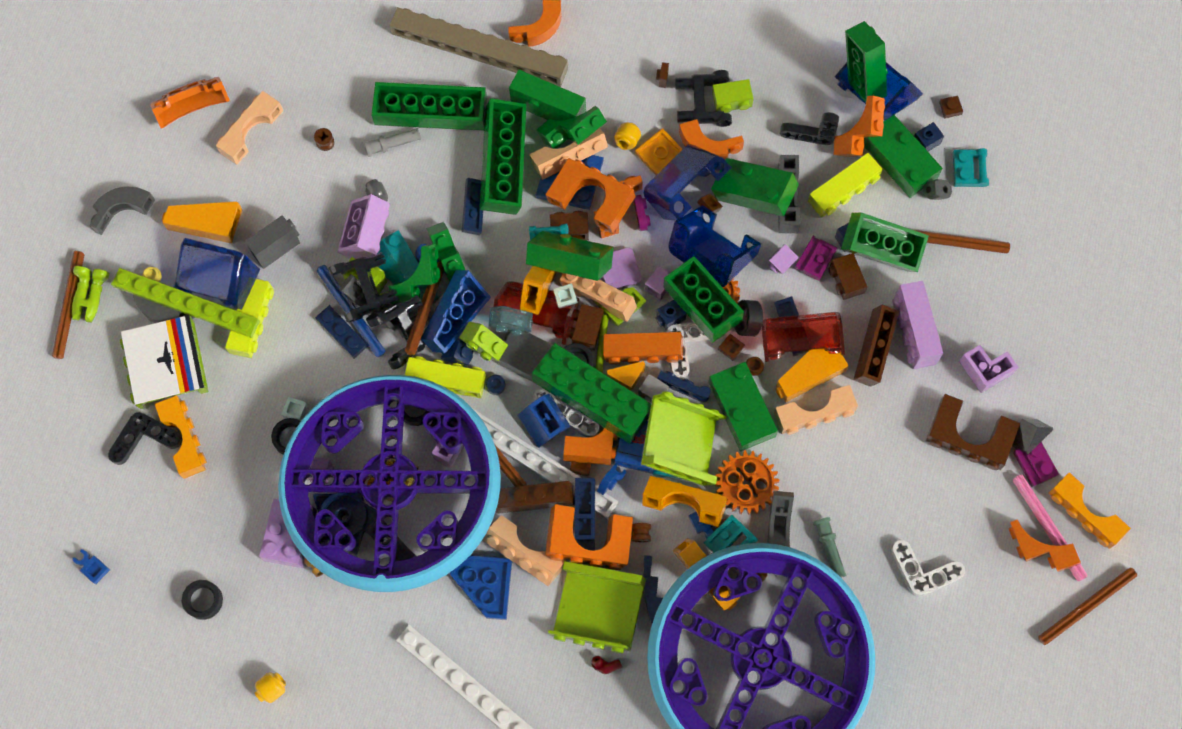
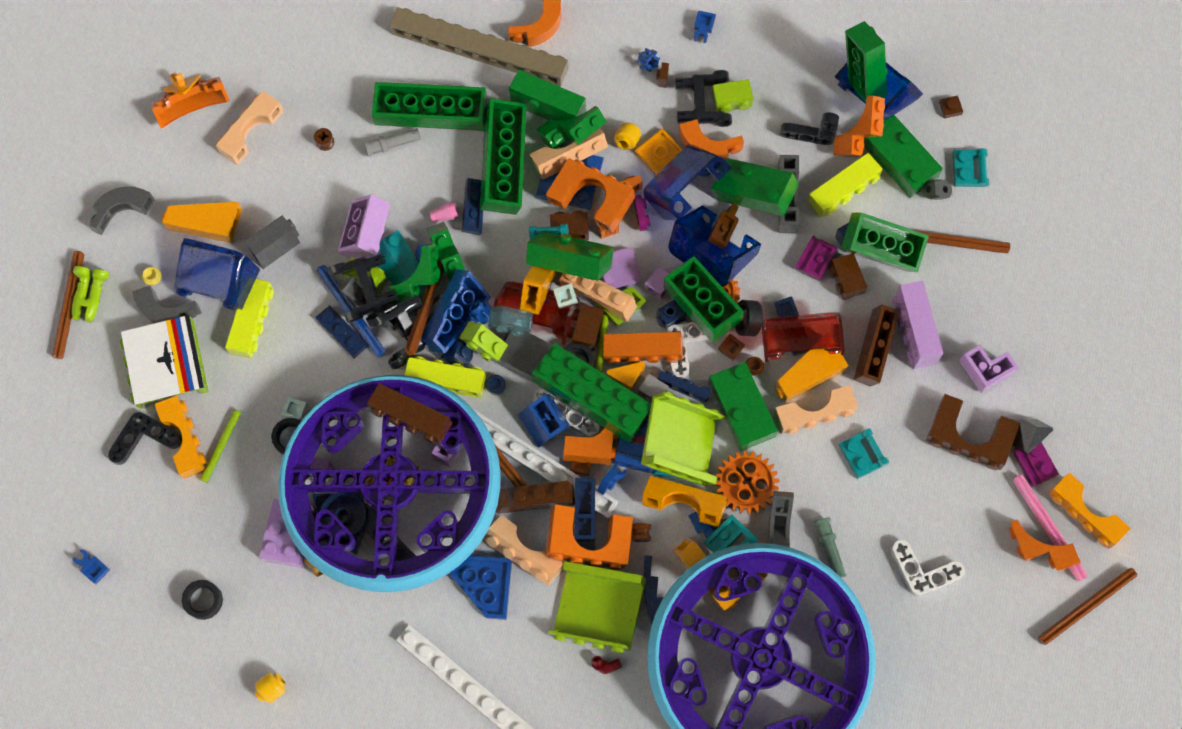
(181, 85): none -> light orange piece
(185, 303): lime plate -> none
(220, 446): none -> lime bar
(377, 189): dark grey piece -> none
(409, 413): none -> reddish brown brick
(445, 212): none -> bright pink cone
(480, 312): none -> blue gear
(648, 60): none -> blue gear
(704, 24): none -> blue plate
(710, 202): reddish brown plate -> none
(724, 227): none -> reddish brown hinge
(782, 259): lavender brick -> none
(858, 457): none -> teal plate
(929, 136): dark blue brick -> none

